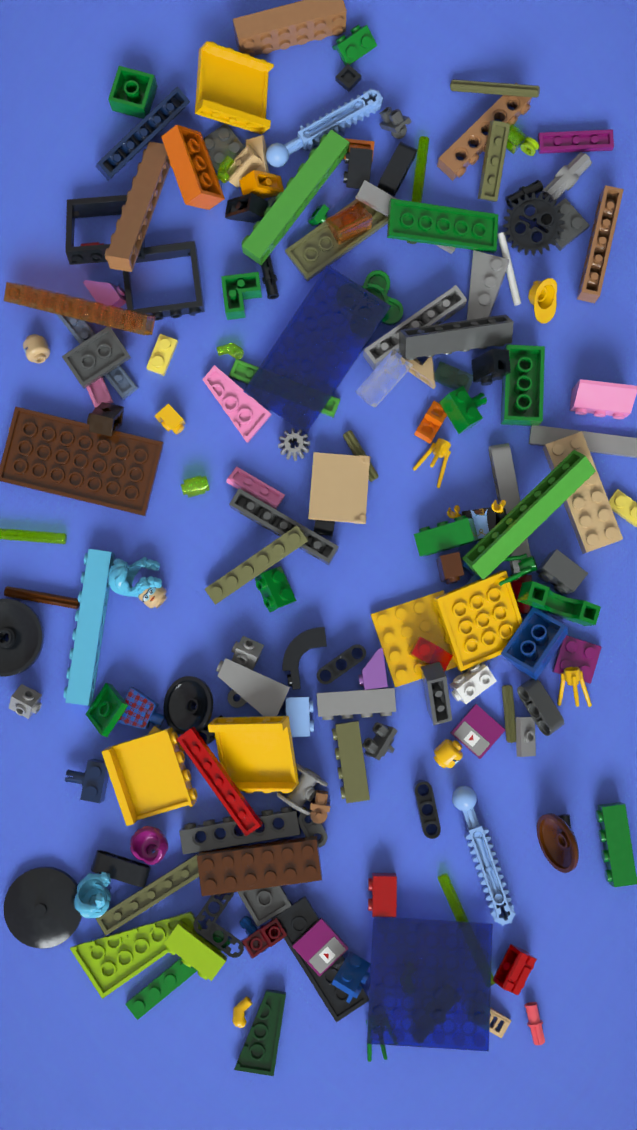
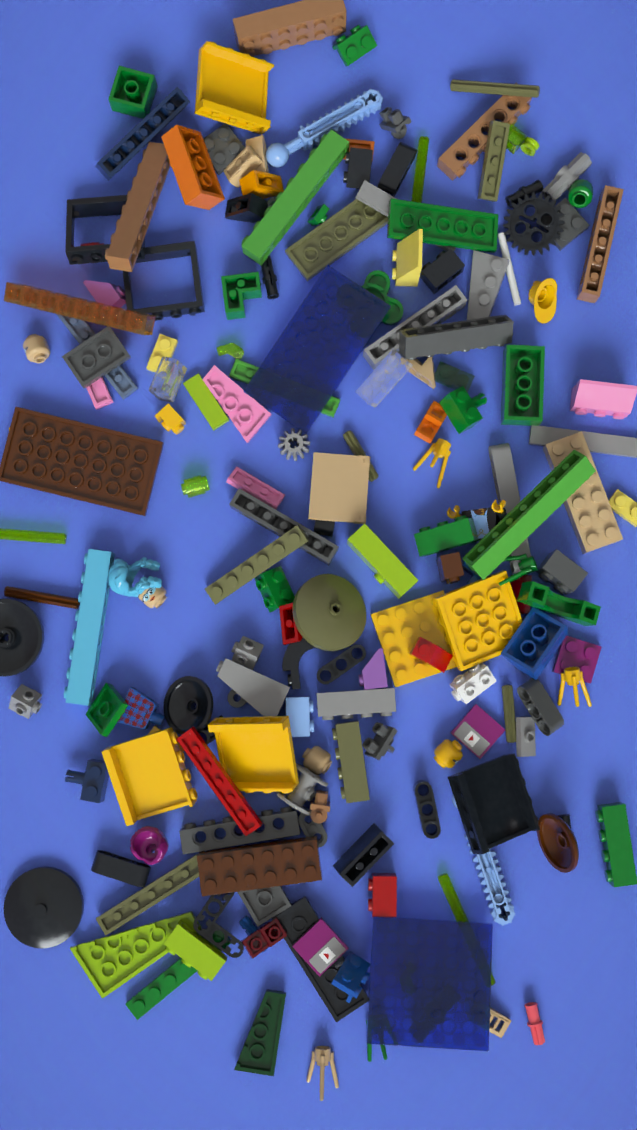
(92, 895): medium azure hair -> none
(105, 419): dark brown brick -> none
(167, 379): none -> clear brick
(206, 402): none -> lime tile
(223, 168): clear neon green arm -> none
(238, 1012): yellow arm -> none
(289, 630): none -> red slope
(317, 760): none -> tan head
(323, 1056): none -> tan plant
(329, 612): none -> olive dish
(348, 77): black plate -> none
(349, 223): clear orange slope -> none
(363, 854): none -> black brick
(381, 561): none -> lime brick
(408, 260): none -> light yellow slope
(436, 693): dark grey brick -> none
(442, 270): none -> black brick
(491, 366): black brick -> none
(493, 803): none -> black panel
(514, 969): red brick -> none
(575, 141): magenta plate -> none
(580, 193): none -> green head

